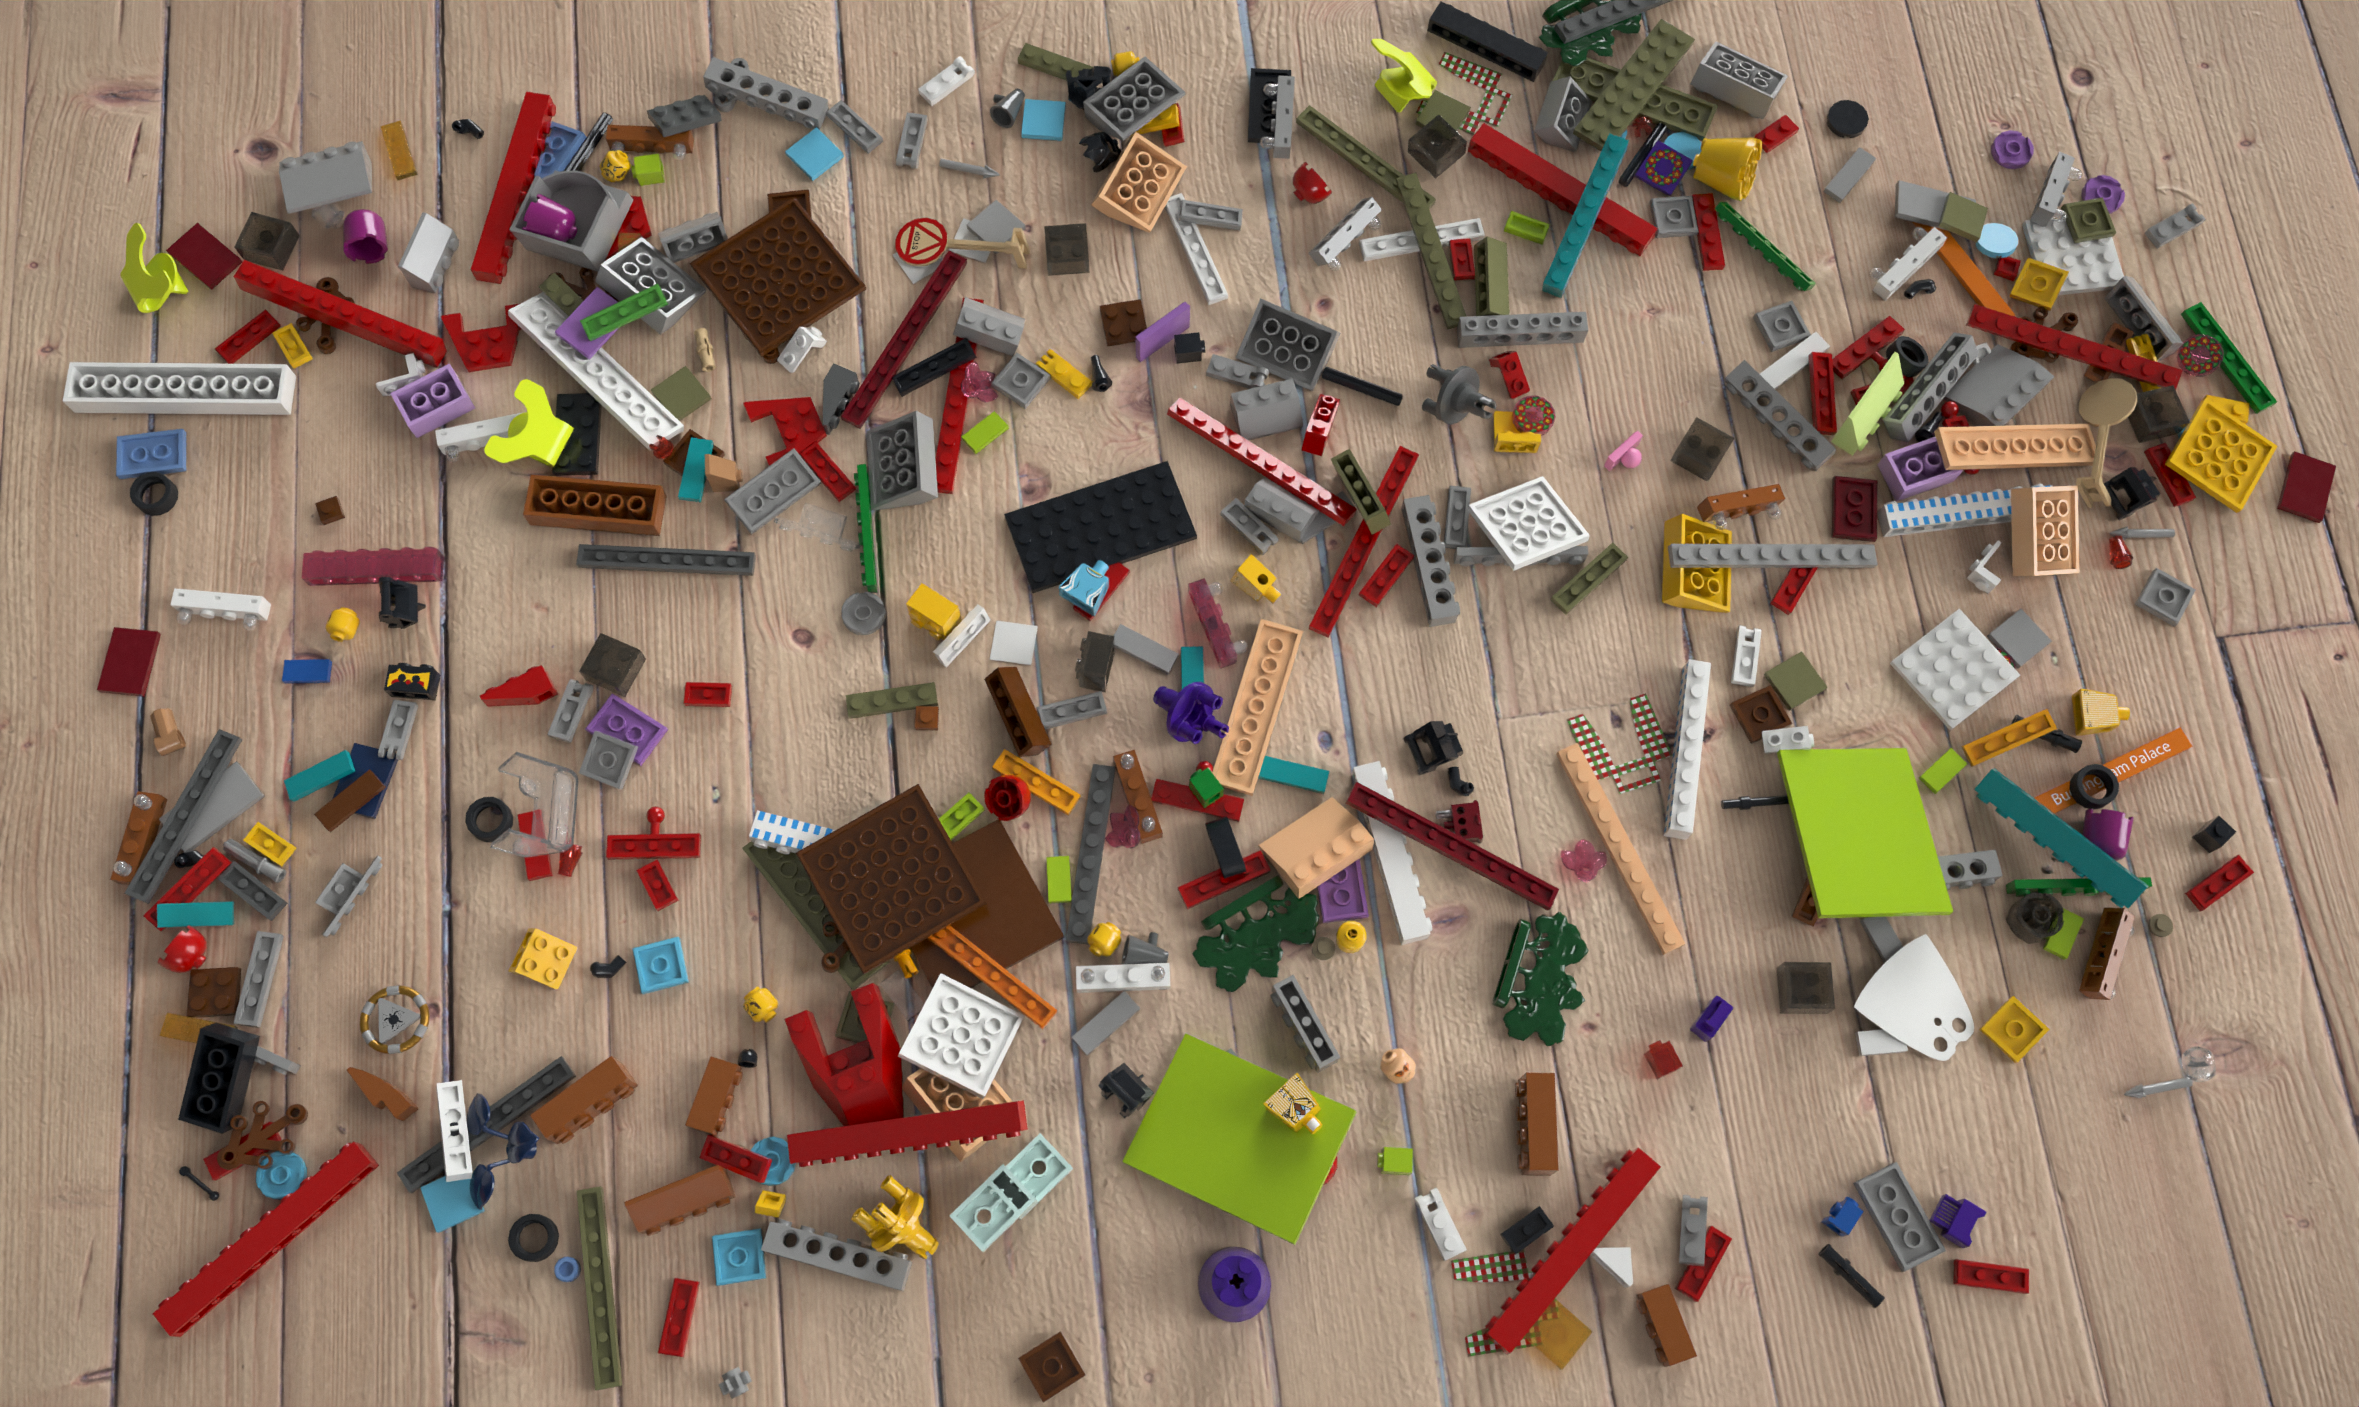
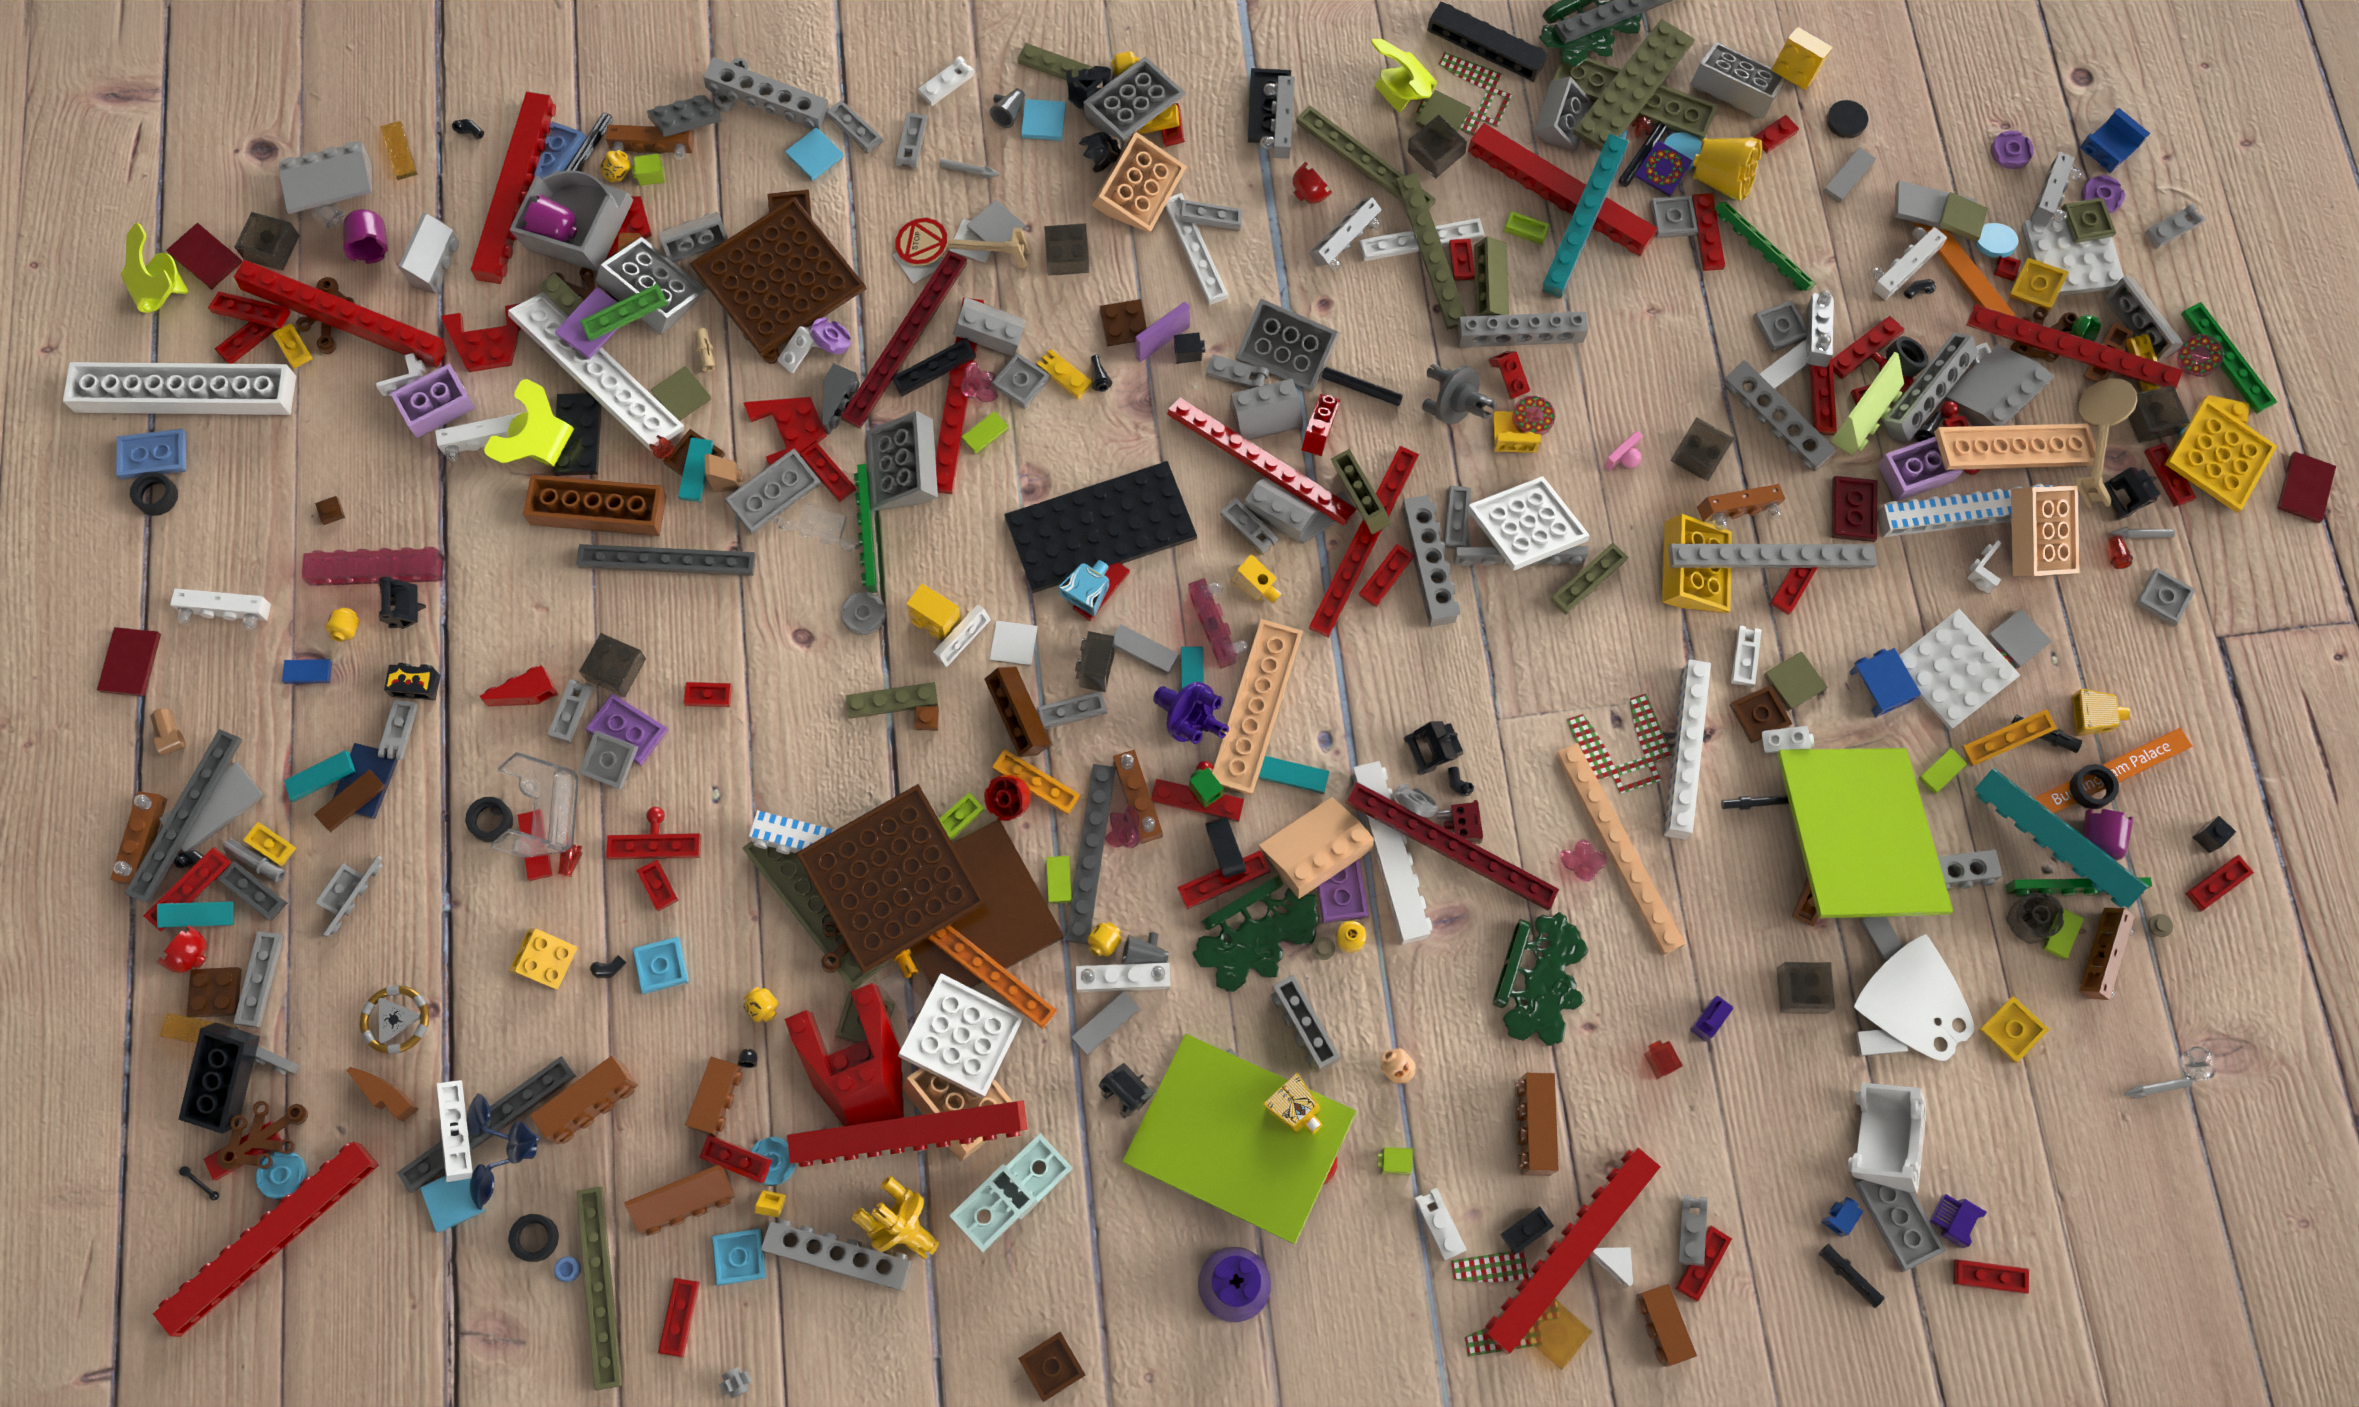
(249, 310): none -> red plate
(830, 336): none -> medium lavender tile
(1416, 800): none -> light grey tile
(1801, 58): none -> yellow brick
(1820, 329): none -> light grey piece
(1886, 680): none -> blue panel
(1890, 1136): none -> white windscreen
(2086, 327): none -> green hair
(2115, 140): none -> blue panel

